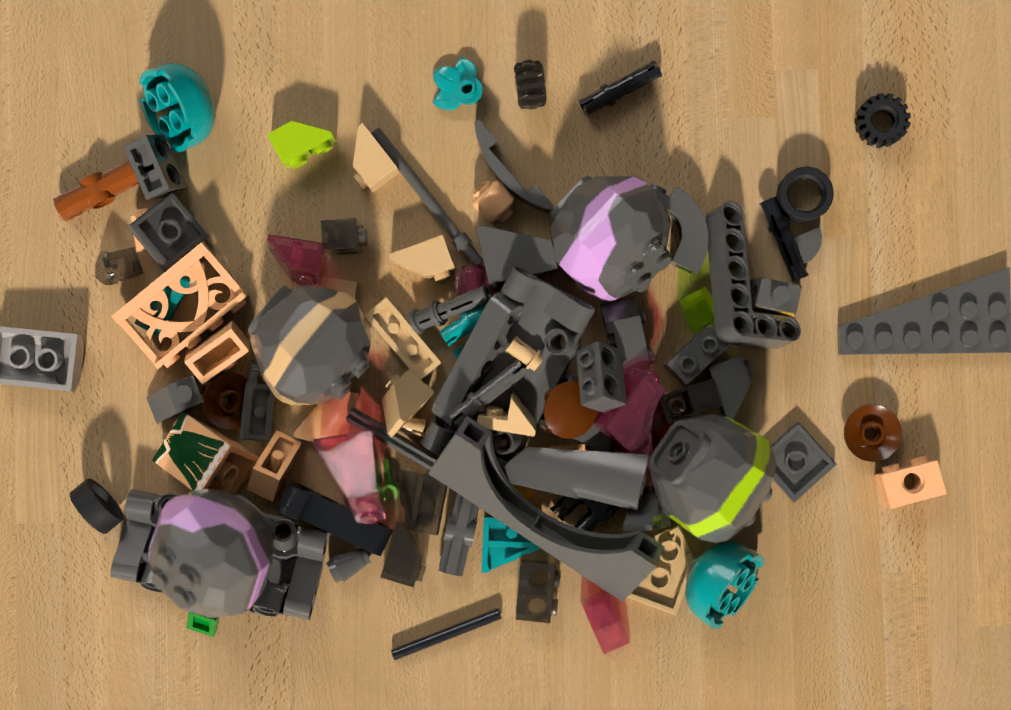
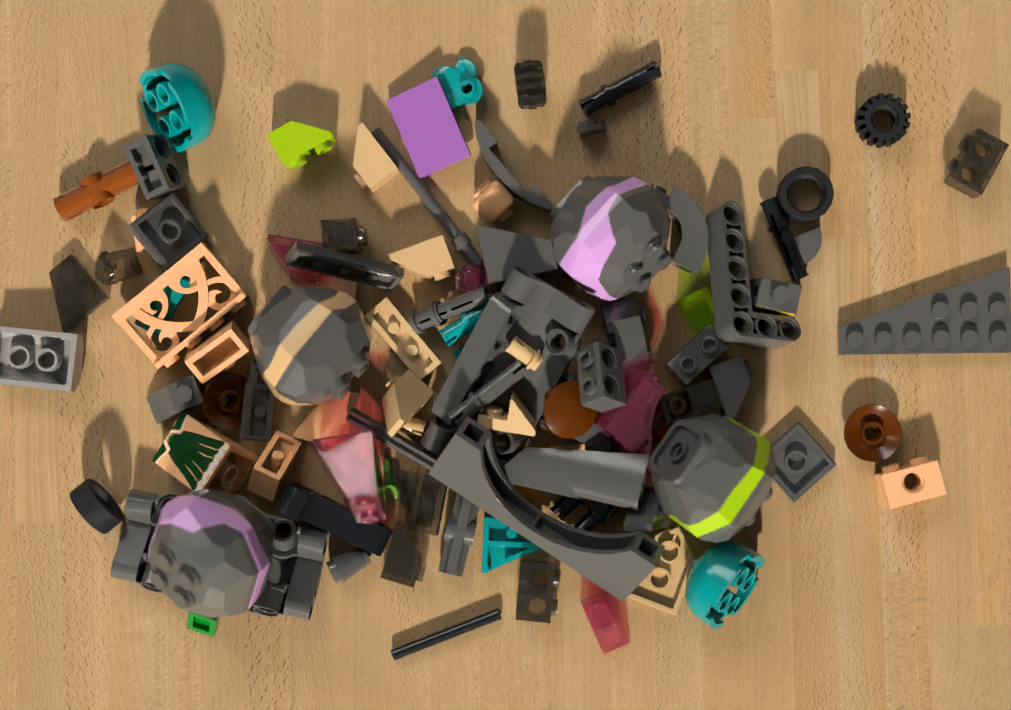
(75, 292): none -> clear smoke wing
(344, 265): none -> dark grey tile
(429, 127): none -> medium lavender tile
(588, 128): none -> dark grey tile
(980, 167): none -> clear smoke brick

